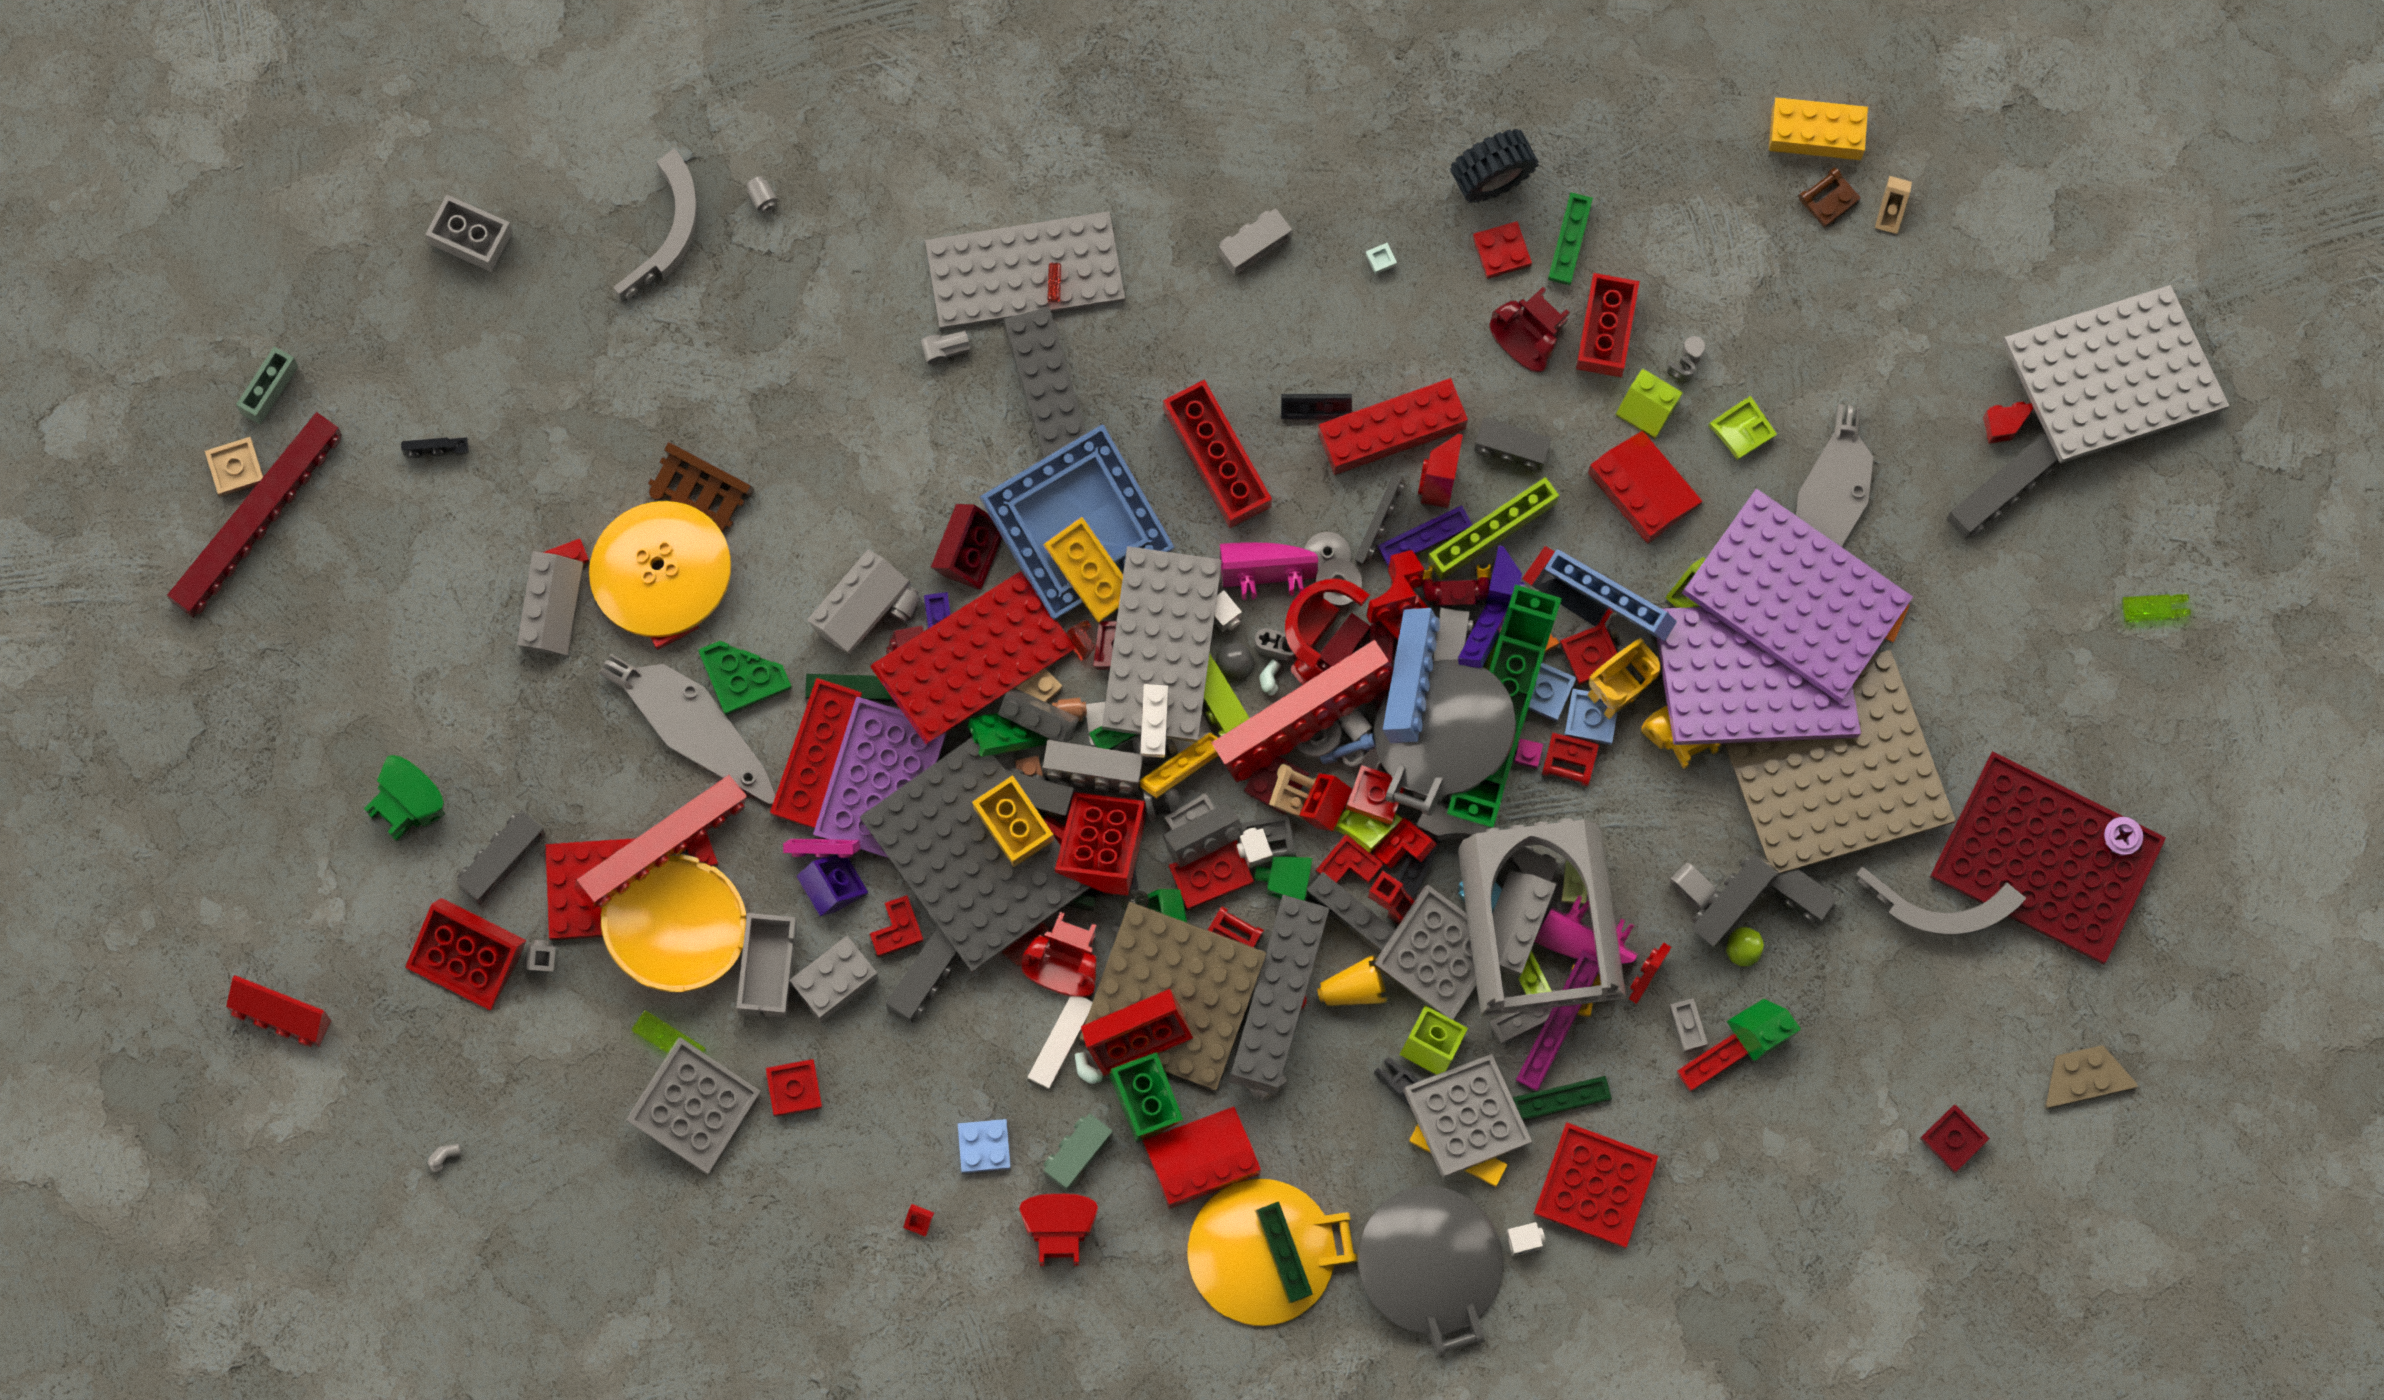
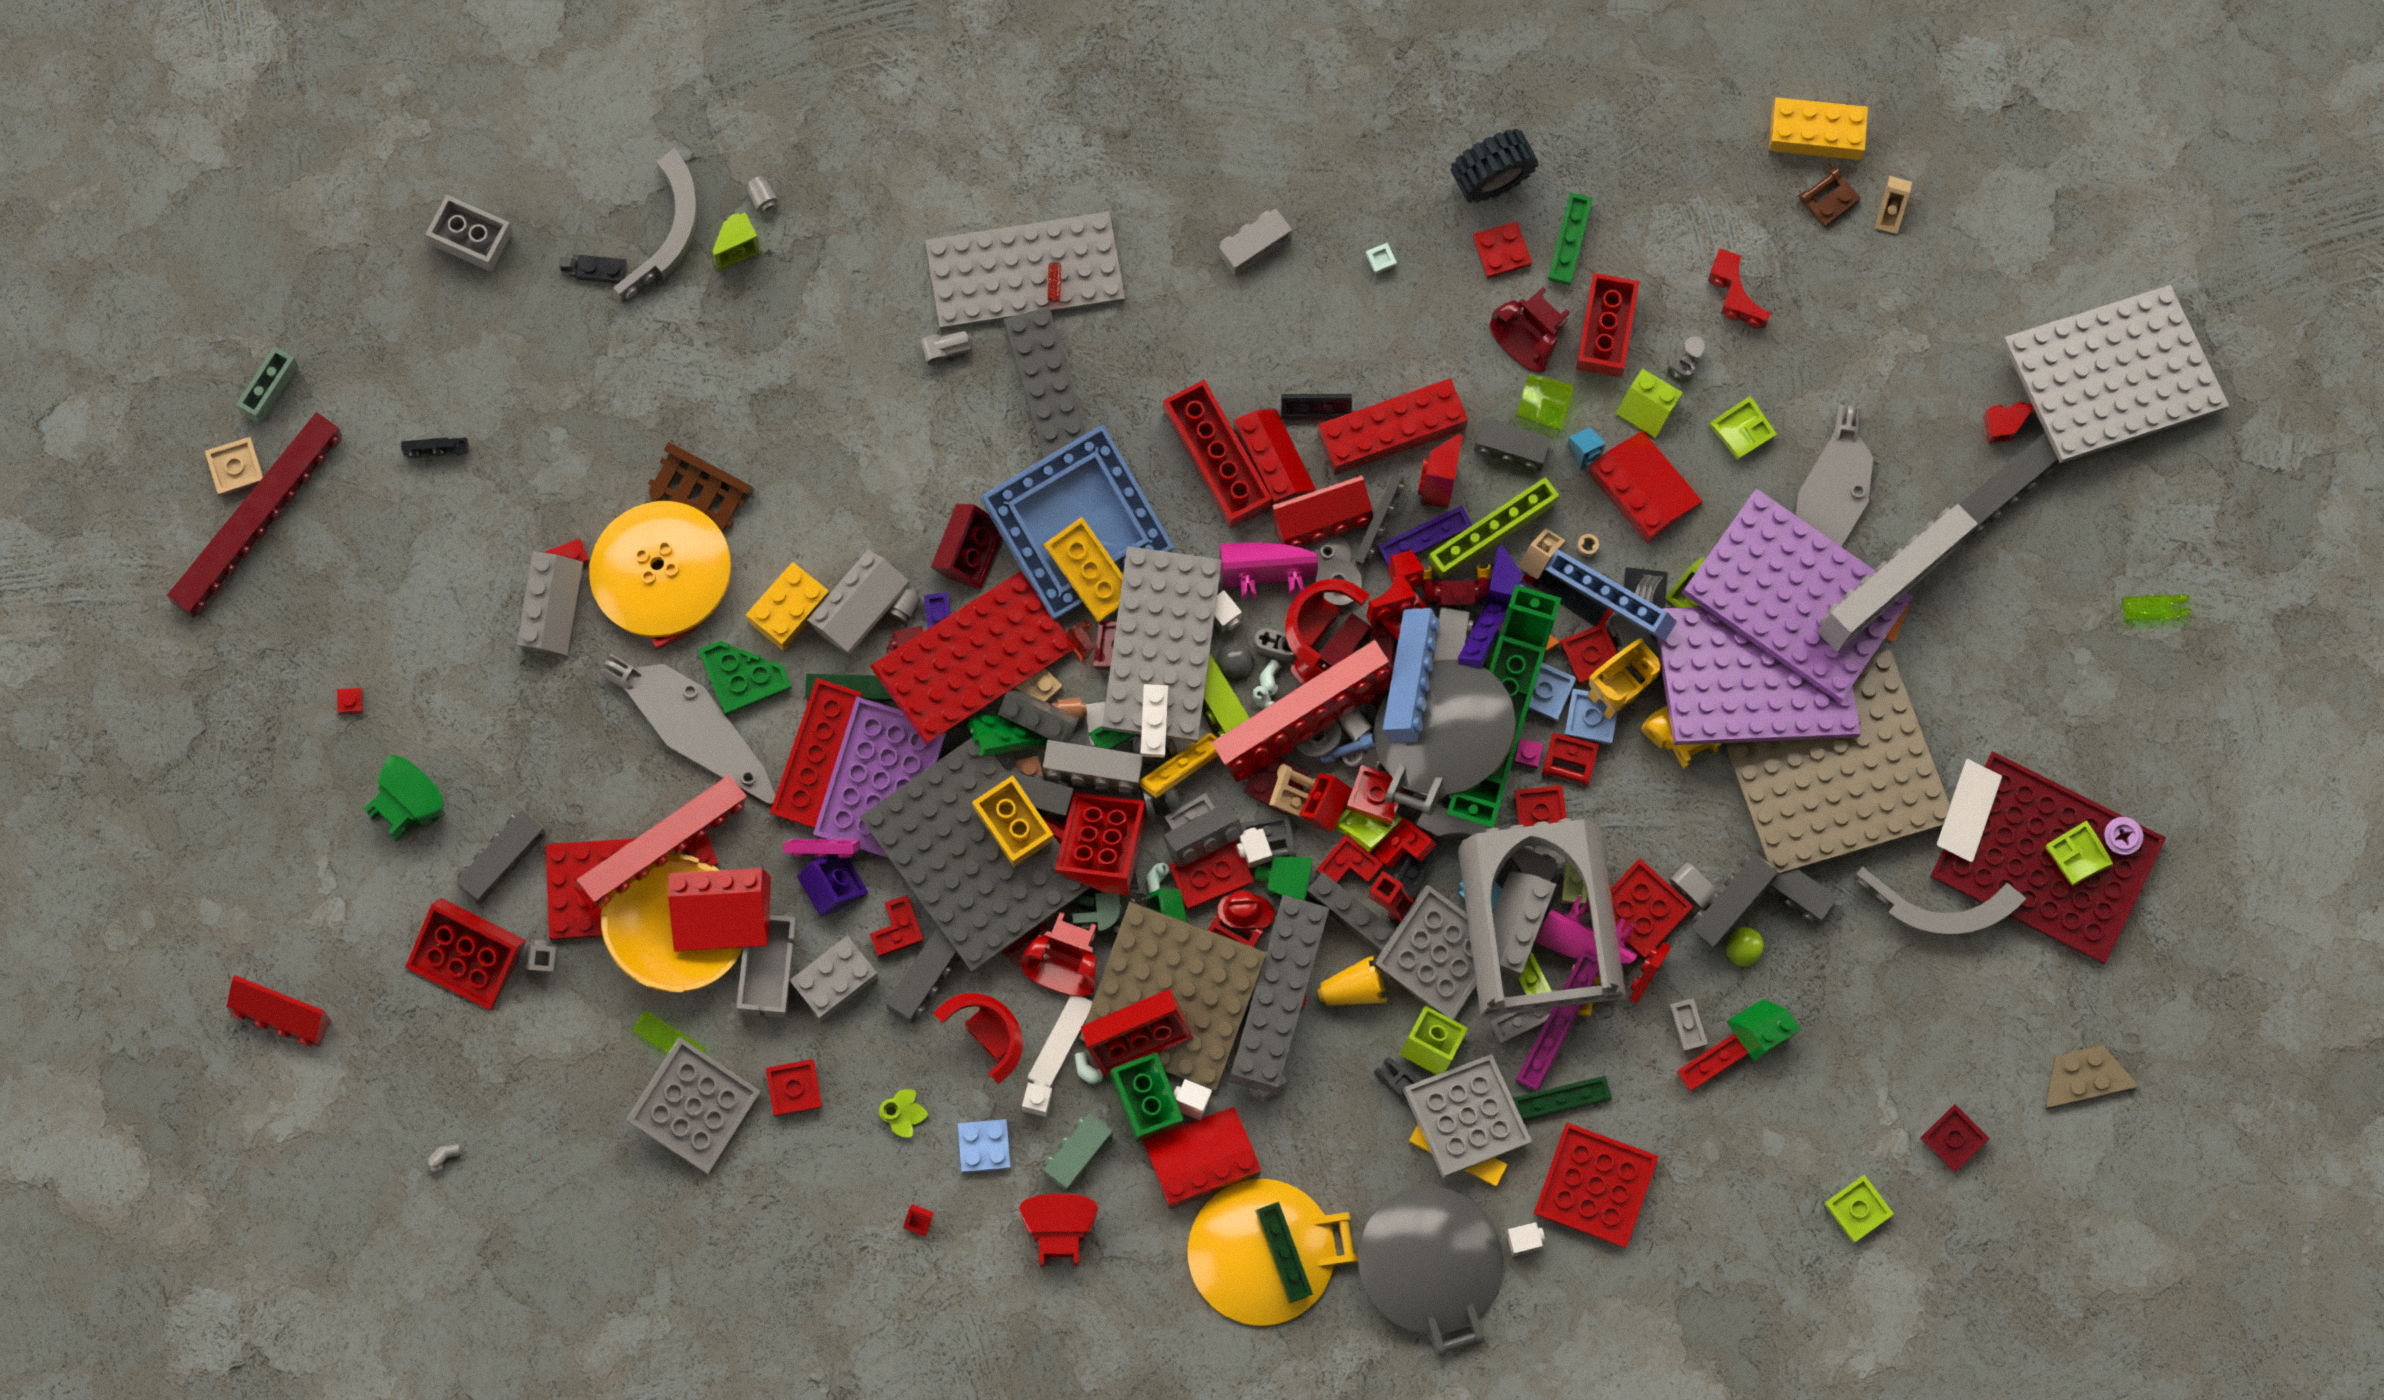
(350, 701): none -> red plate
(595, 268): none -> black hinge
(719, 909): none -> red slope
(735, 241): none -> lime slope
(786, 606): none -> yellow brick
(906, 1113): none -> lime plate
(991, 1027): none -> red piece
(1037, 1098): none -> white brick
(1106, 914): none -> sand green brick
(1156, 875): none -> light aqua arm
(1192, 1099): none -> white brick
(1245, 910): none -> red piece
(1262, 697): none -> light aqua arm
(1273, 455): none -> red slope
(1323, 513): none -> red slope
(1539, 805): none -> red plate
(1540, 553): none -> tan slope
(1545, 401): none -> clear neon green plate
(1586, 447): none -> dark azure slope
(1593, 539): none -> tan bush
(1647, 584): none -> black sticker
(1648, 904): none -> red plate
(1737, 303): none -> red arch
(1859, 1208): none -> lime plate
(1896, 576): none -> light grey brick
(1969, 810): none -> white sticker
(2079, 853): none -> lime plate

